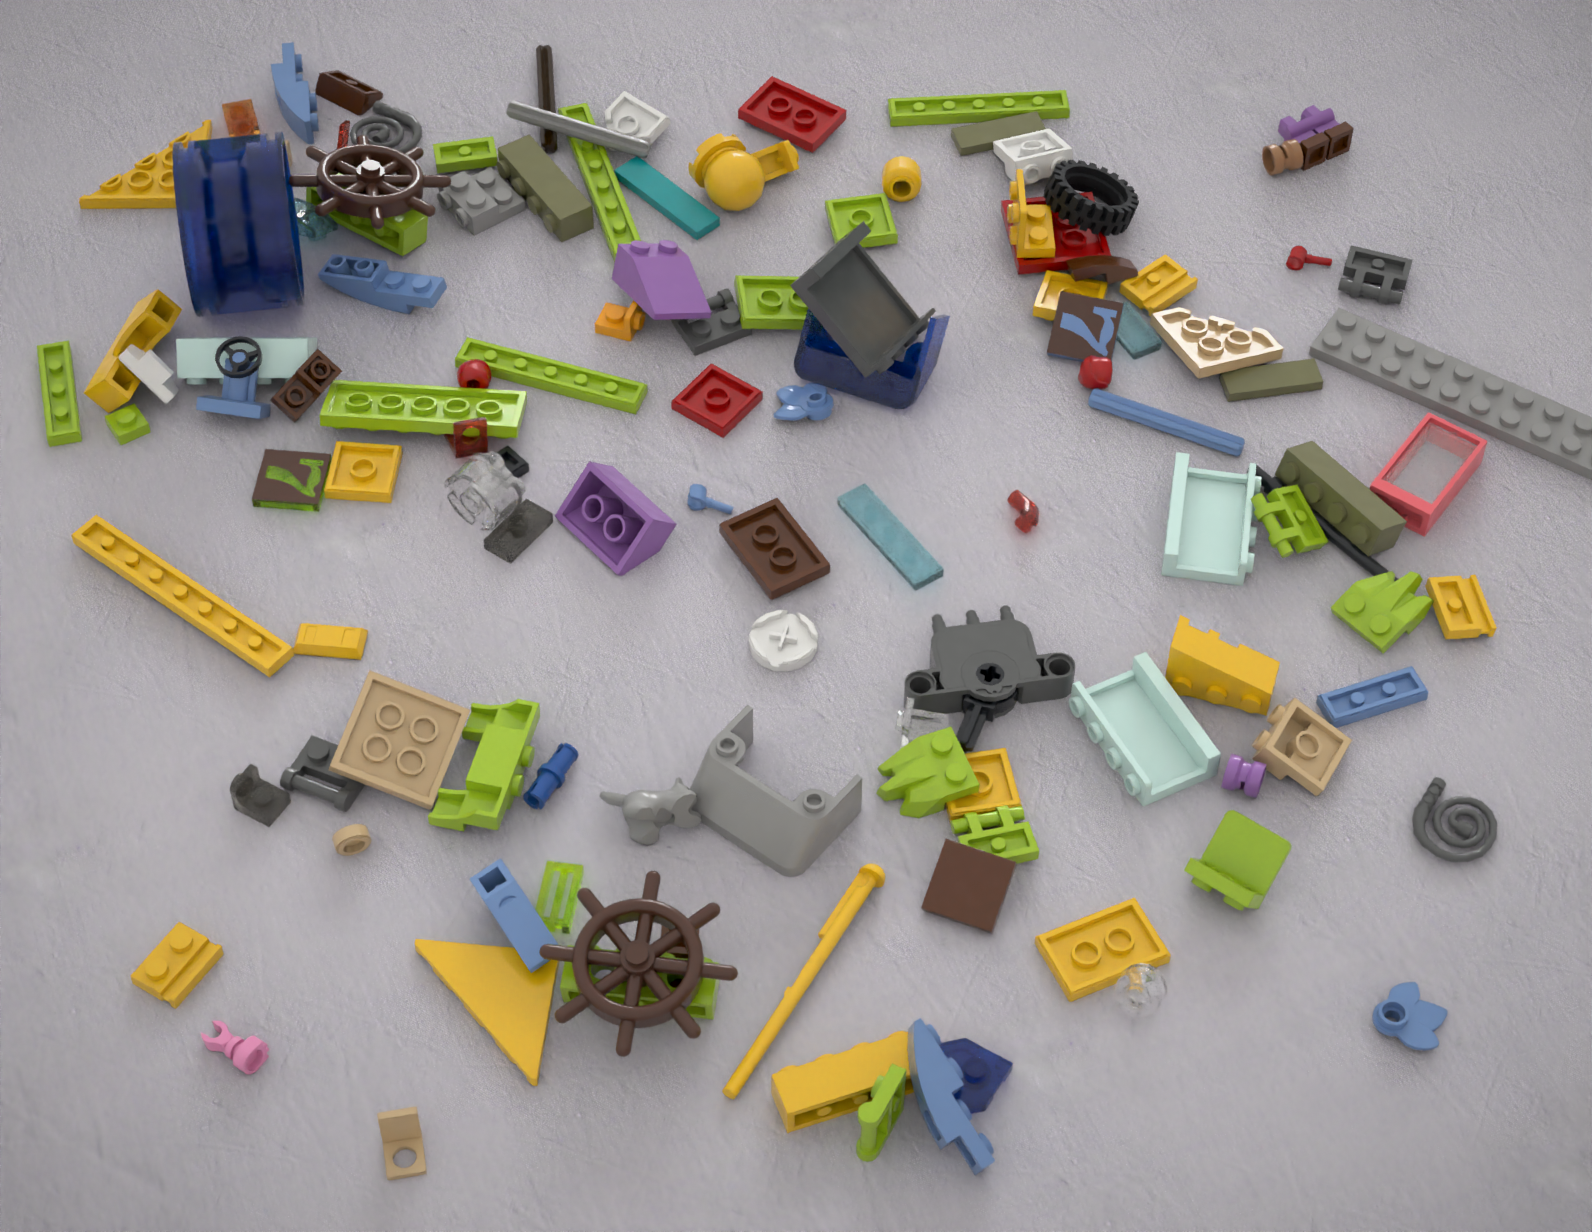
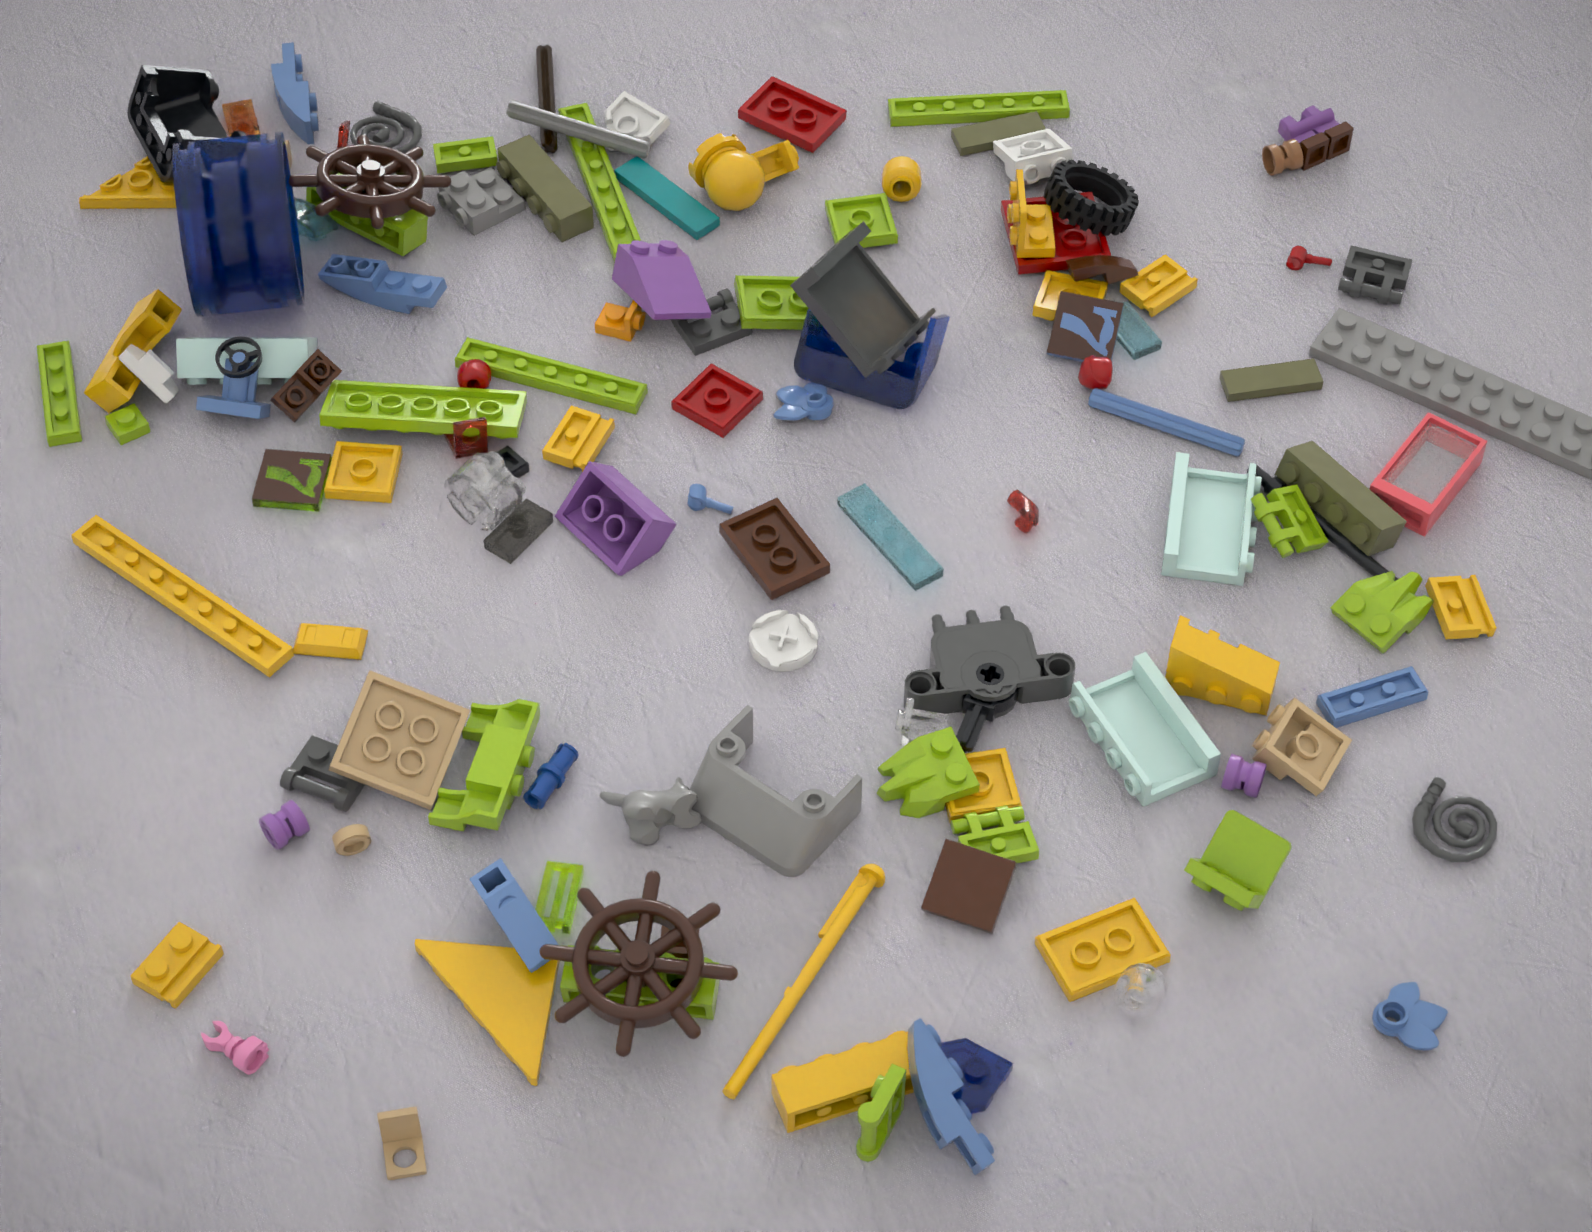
(172, 108): none -> black windscreen
(258, 797): clear smoke bracket -> none
(284, 824): none -> medium lavender wheel
(347, 92): reddish brown slope -> none
(578, 438): none -> yellow plate
(1215, 343): tan plate -> none

